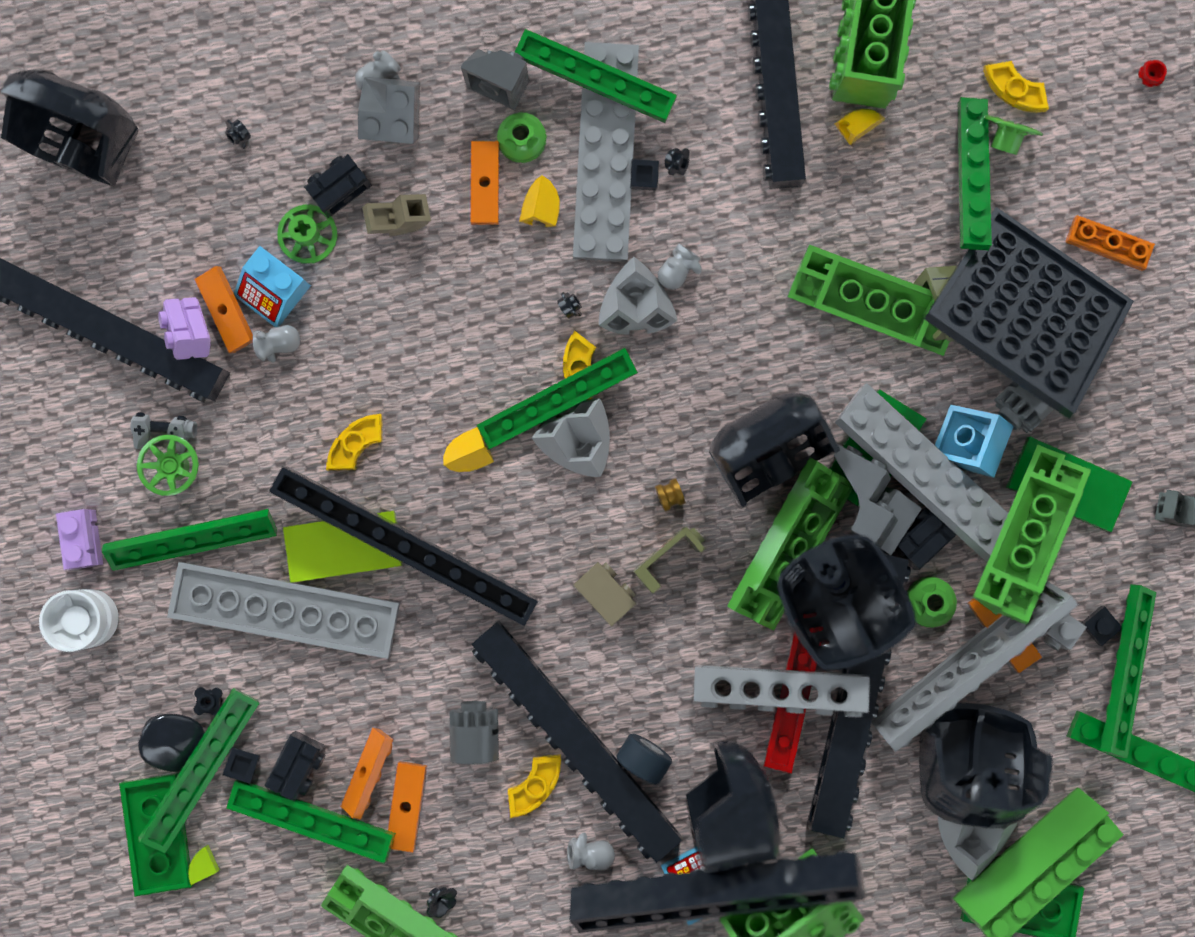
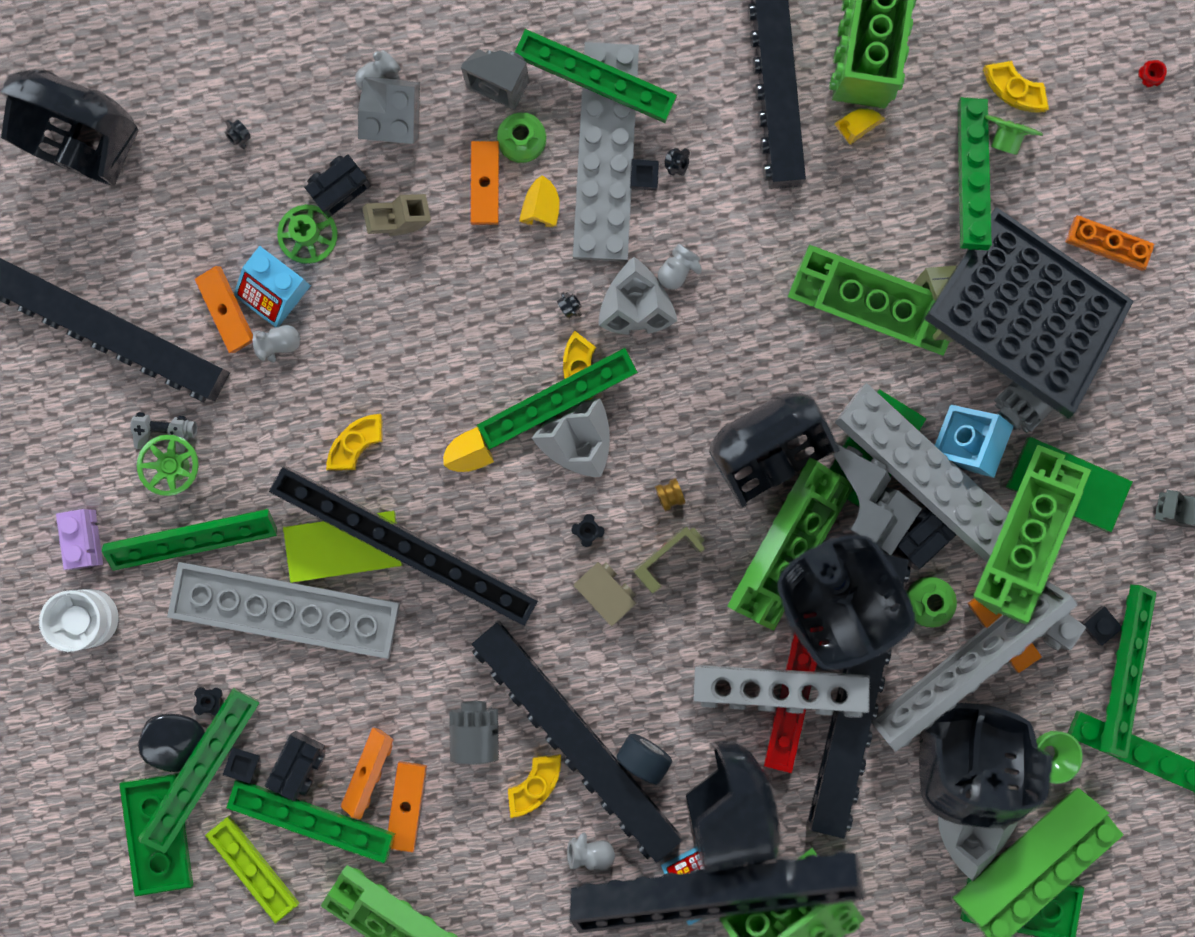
(185, 328): lavender brick -> none
(202, 865): lime tile -> none
(252, 869): none -> lime tile
(440, 901): black plant -> none
(587, 538): none -> black plate
(1067, 755): none -> bright green piece

